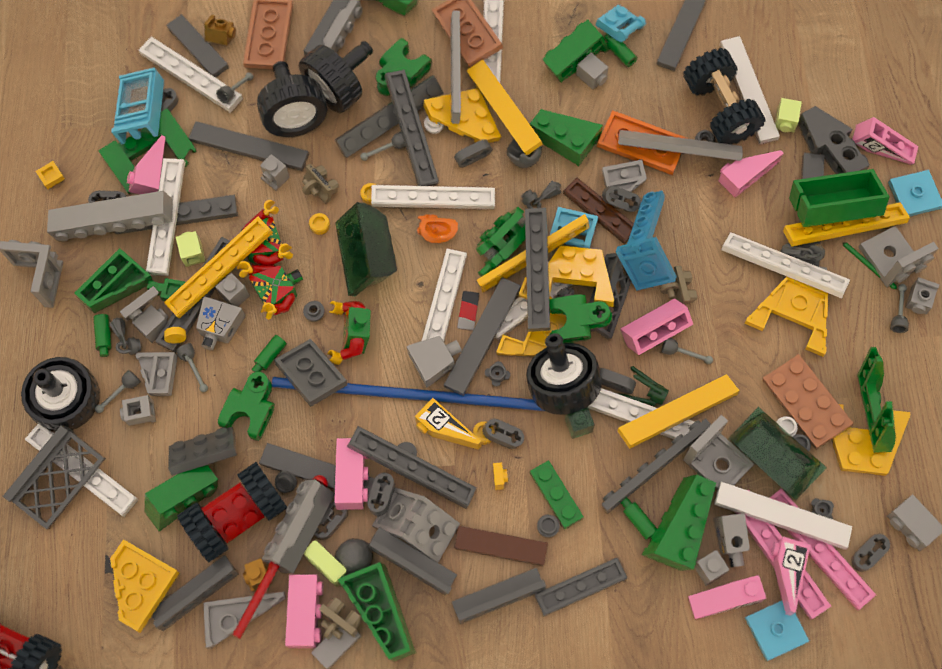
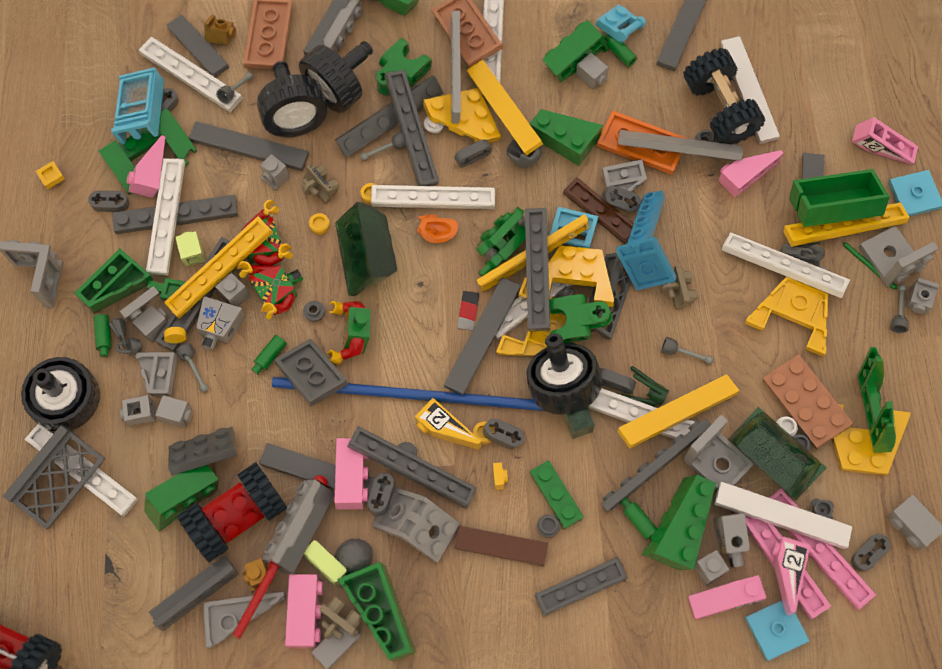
(110, 216): light grey brick -> none
(129, 380): hinge -> none
(139, 584): yellow plate -> none
(174, 411): none -> light grey brick
(250, 403): green piece -> none
(285, 481): dark grey plate -> none
(333, 523): dark grey beam -> none
(412, 561): dark grey fence -> none
(433, 358): light grey torso -> none
(445, 294): white tile -> none
(498, 595): dark grey fence -> none
(503, 374): dark grey plate -> none
(551, 190): dark grey piece -> none
(656, 326): bright pink brick -> none
(787, 115): yellowish green brick -> none
(820, 130): dark grey brick -> none

